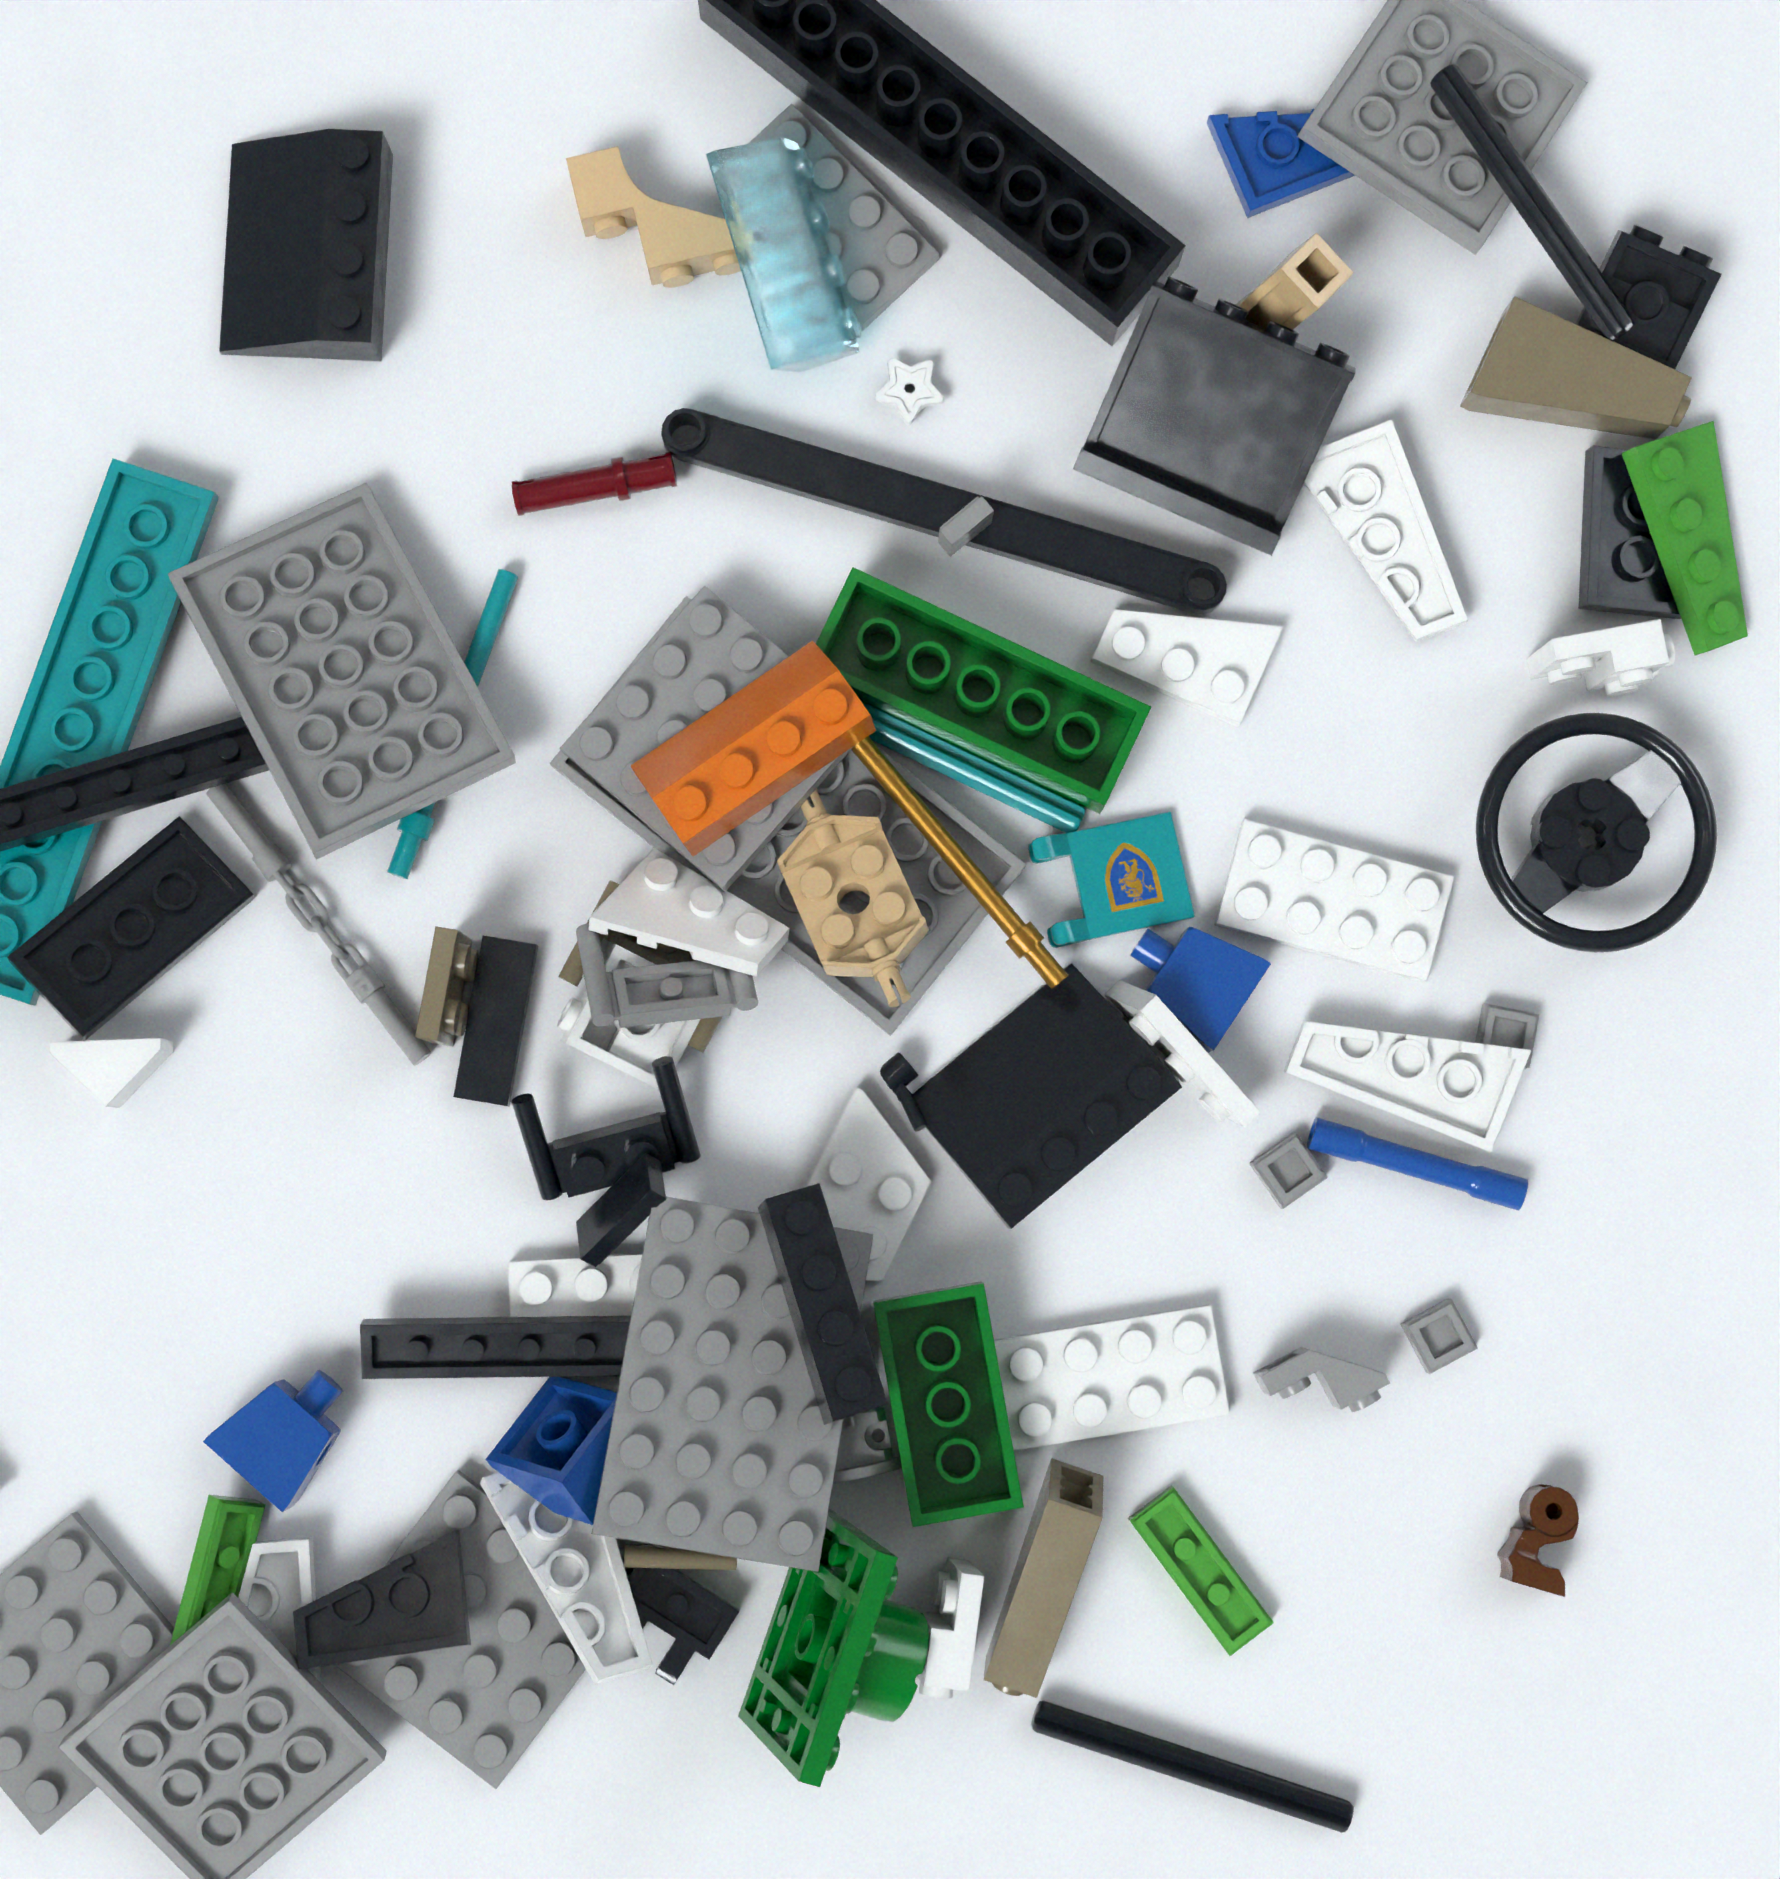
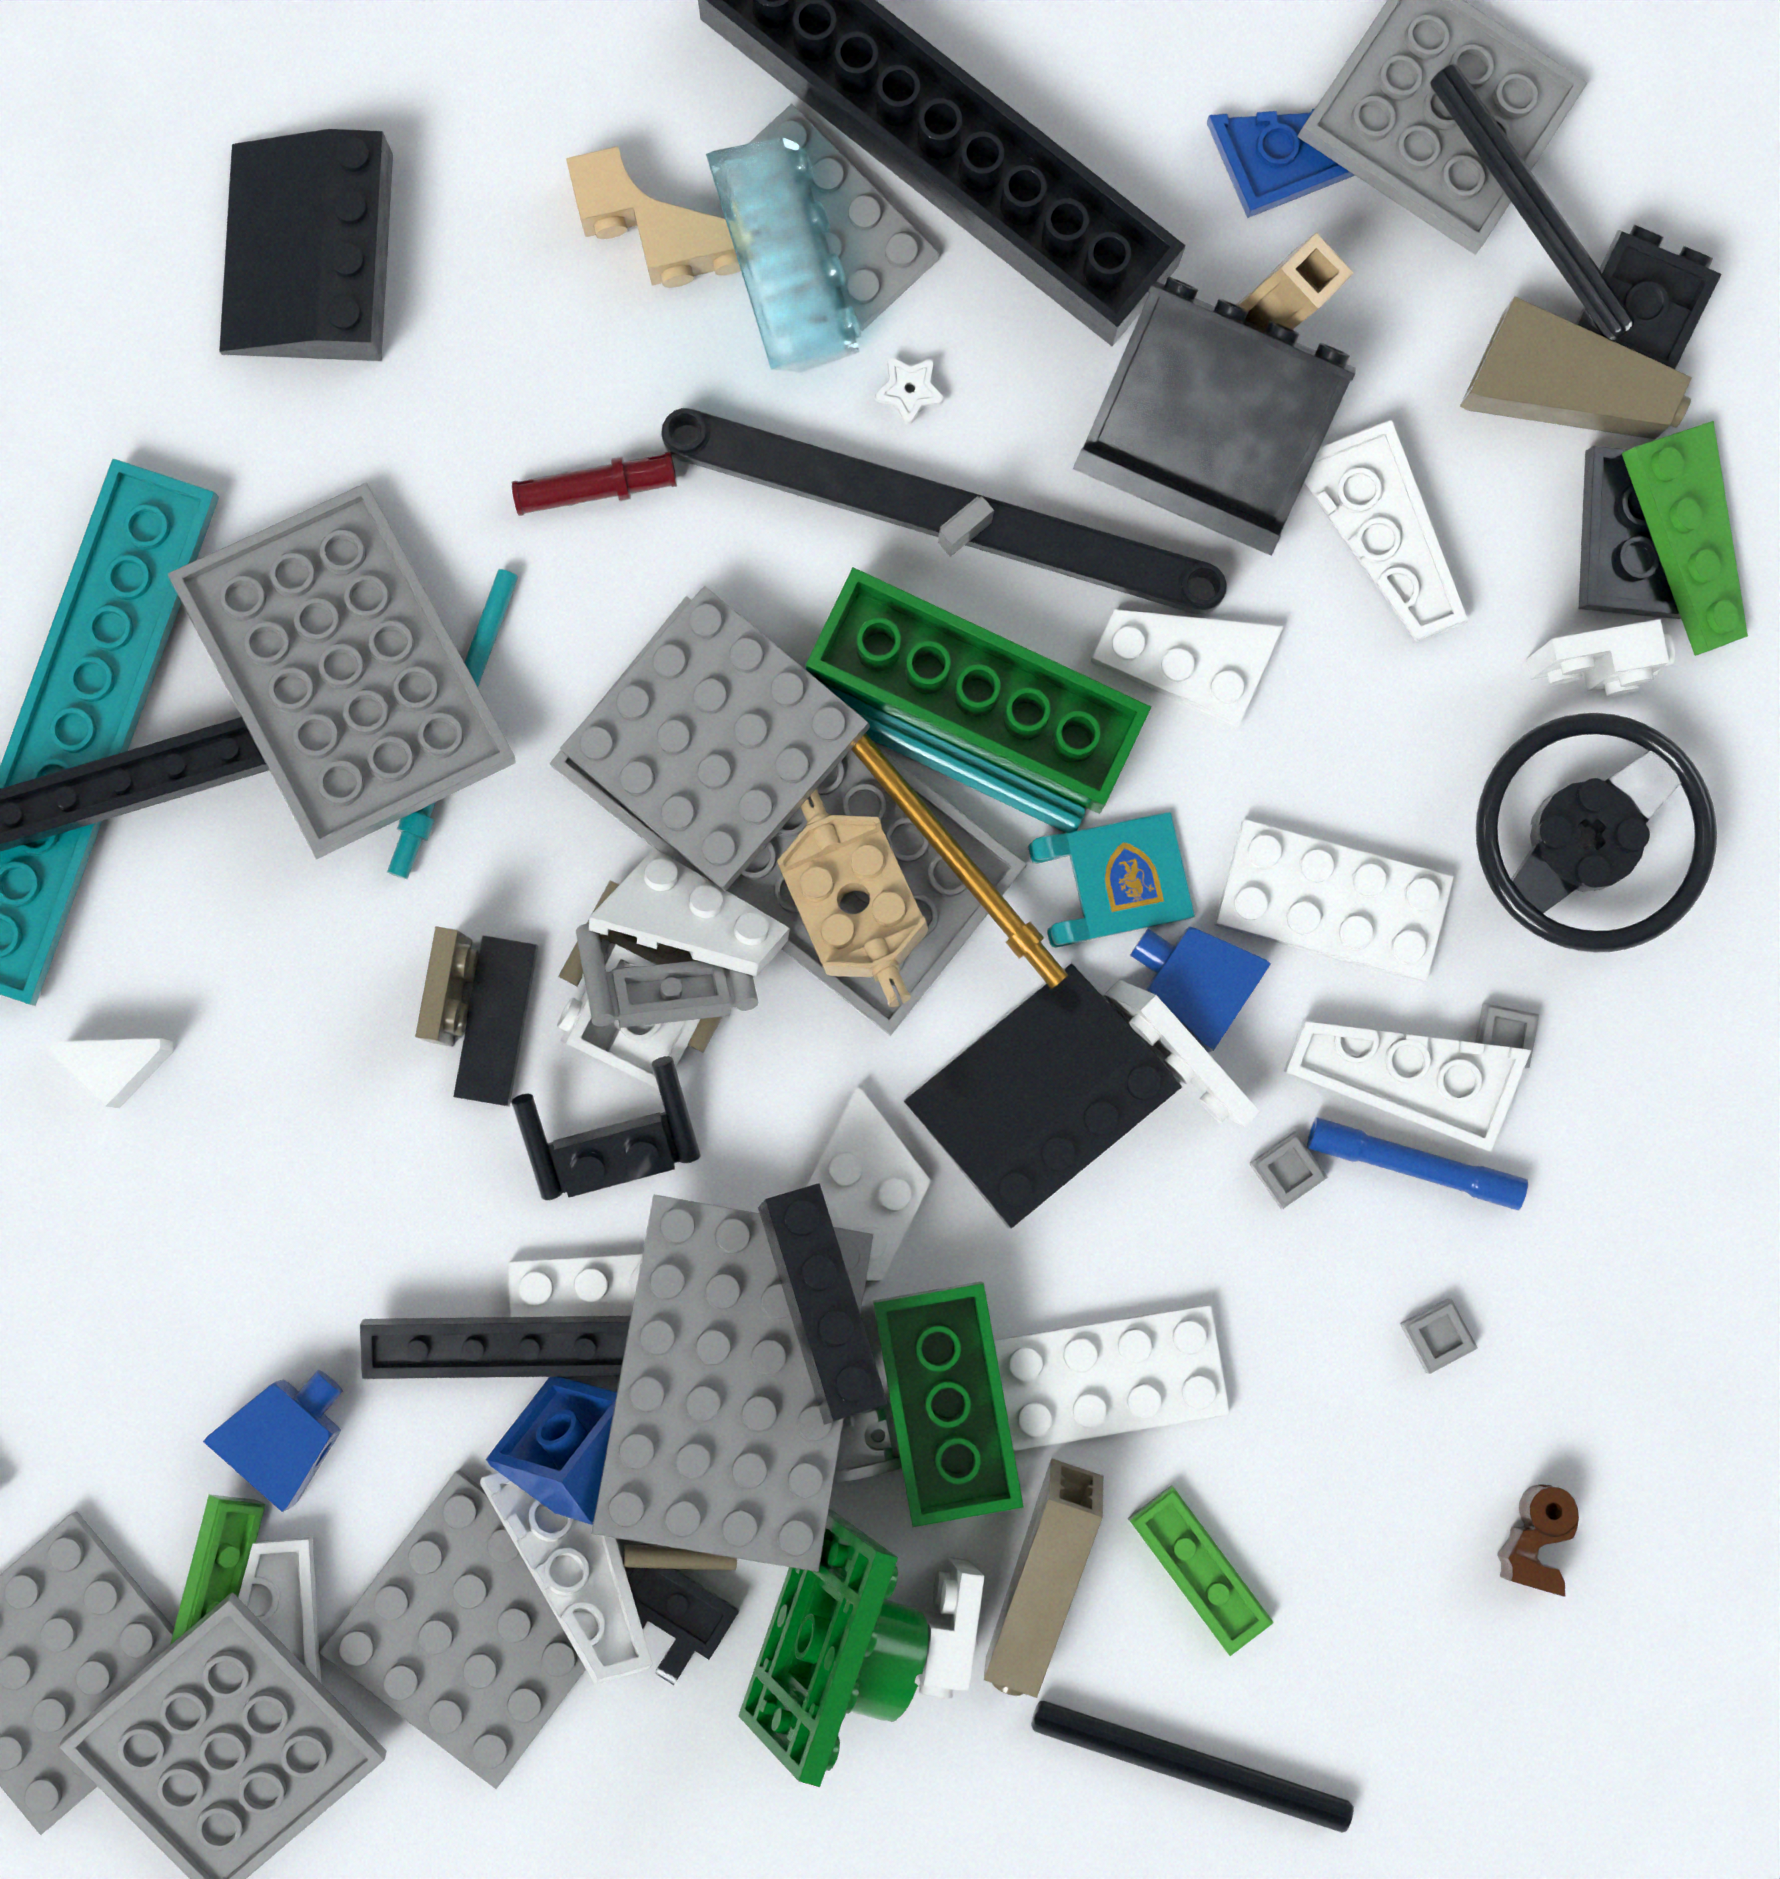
(131, 928): black tile -> none
(363, 981): light grey piece -> none
(395, 1611): black wing -> none
(620, 1210): black tile -> none
(754, 747): orange slope -> none
(897, 1075): black hand -> none
(1342, 1381): light grey slope -> none

